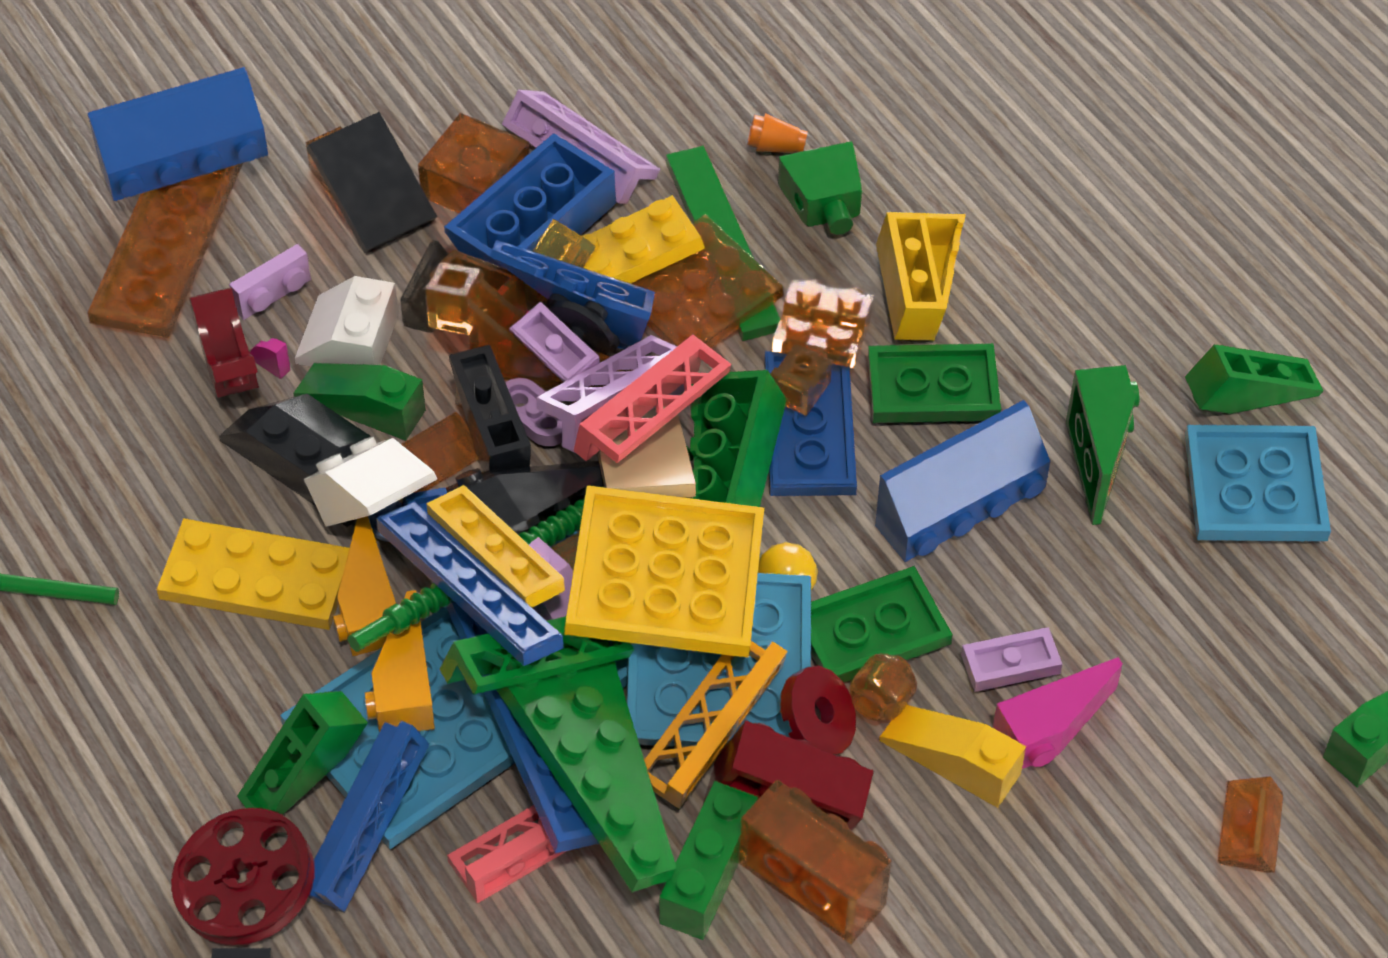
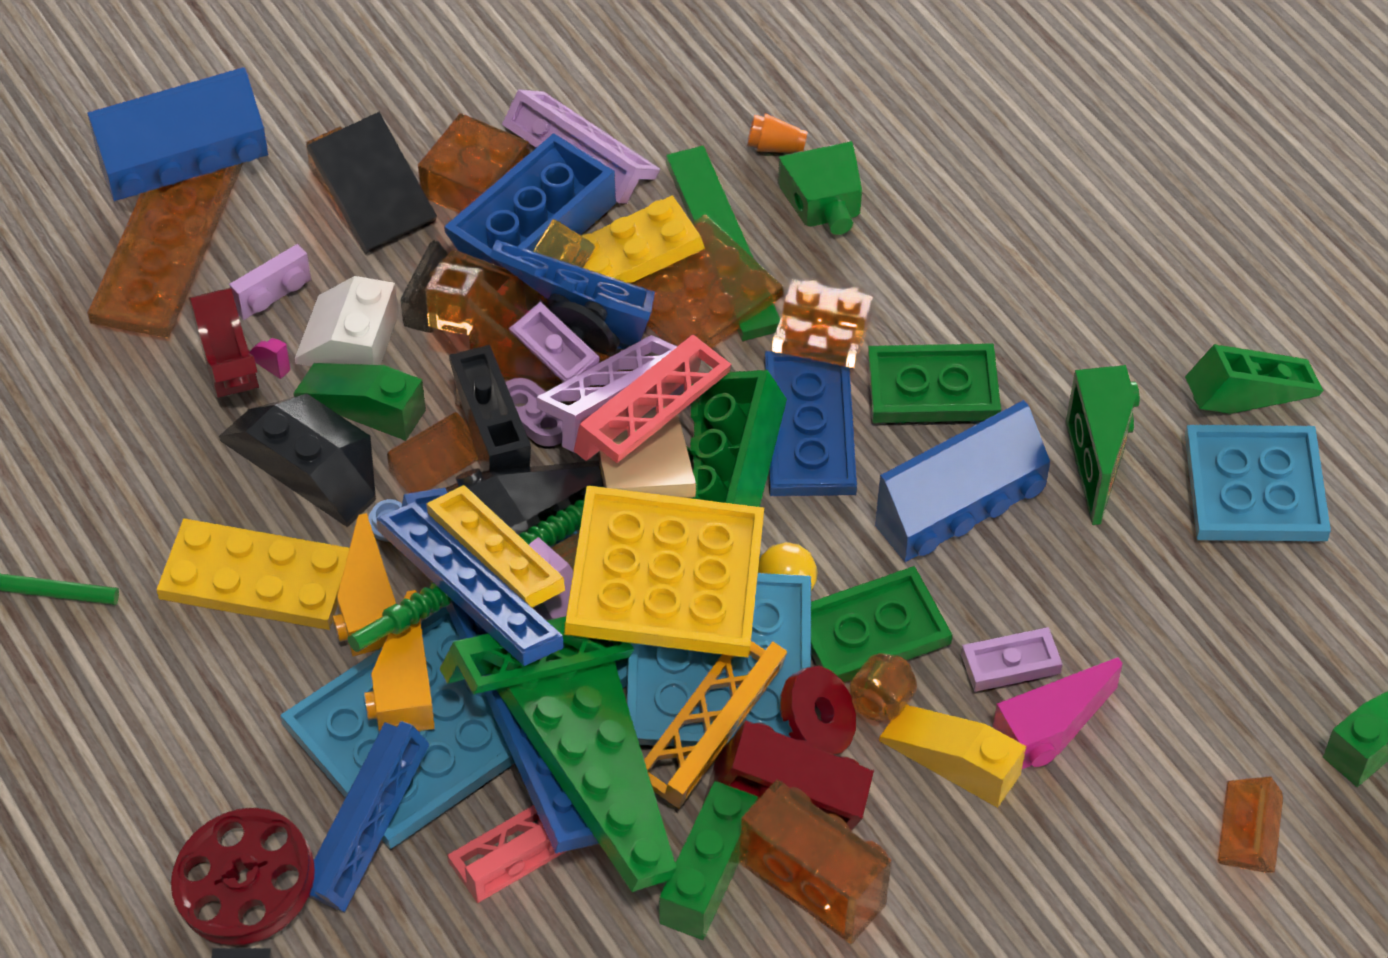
(303, 751): green slope -> none
(366, 480): white slope -> none
(805, 371): clear orange brick -> none
(918, 269): yellow wedge -> none

